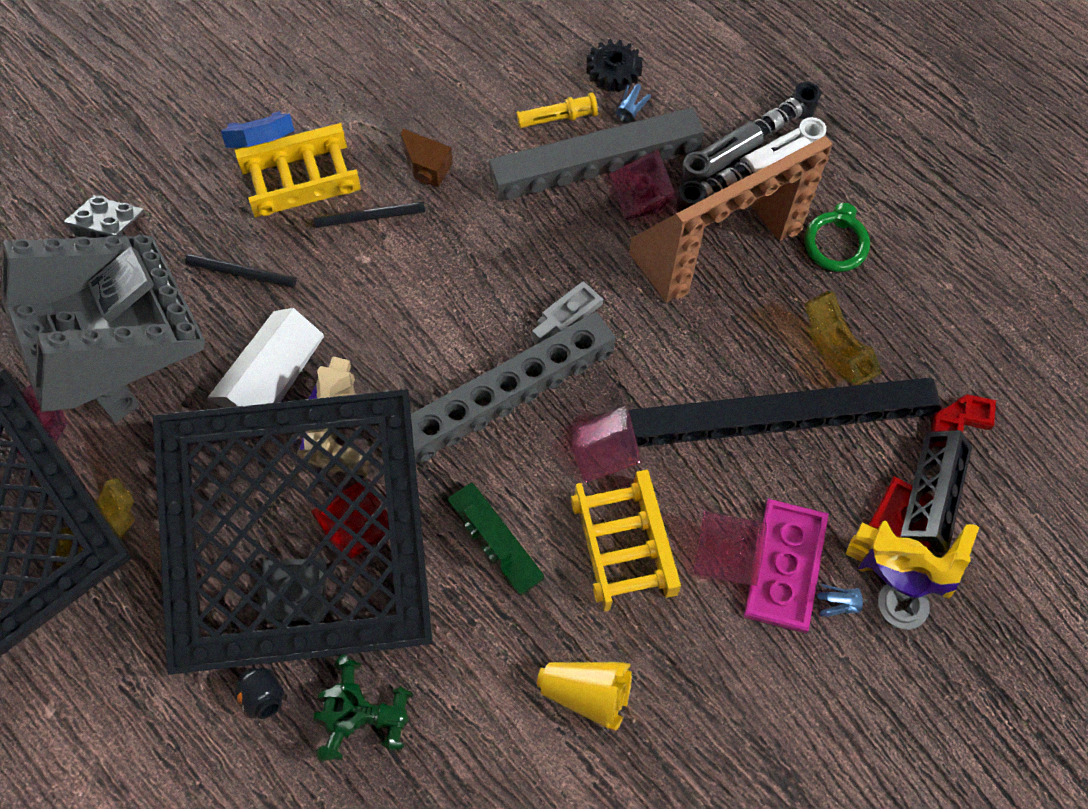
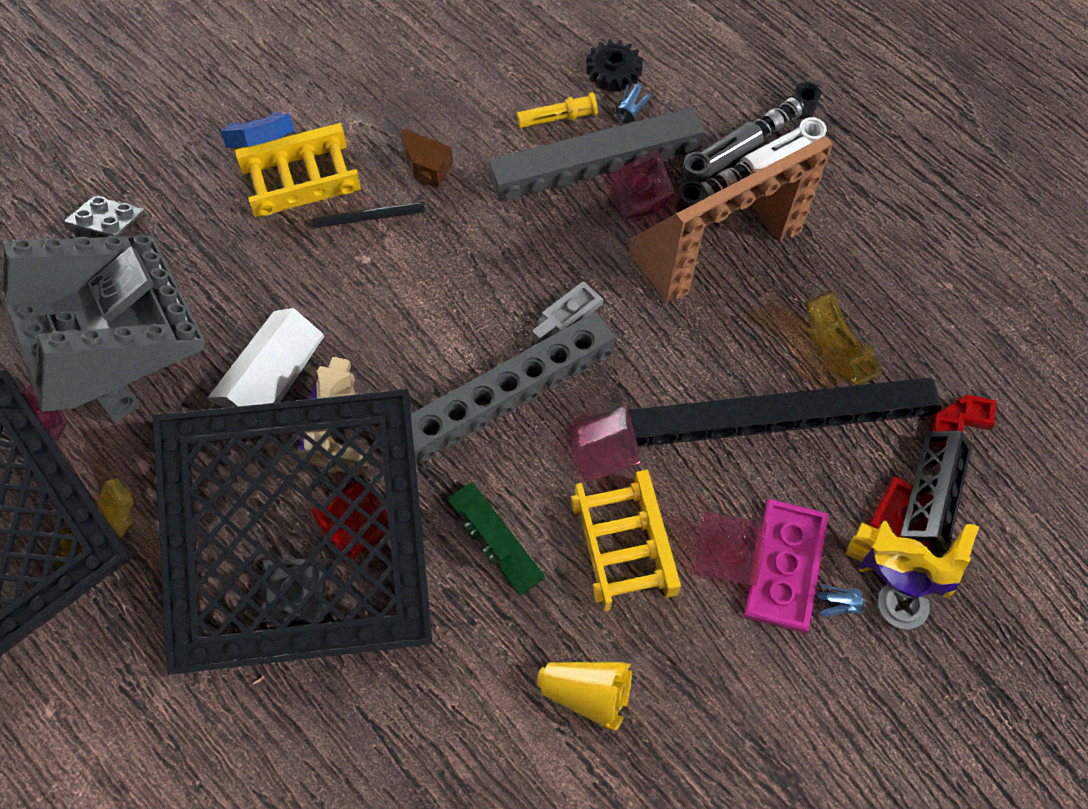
(240, 270): black bar -> none
(259, 693): black head -> none
(348, 710): dark green piece -> none
(842, 217): green piece -> none

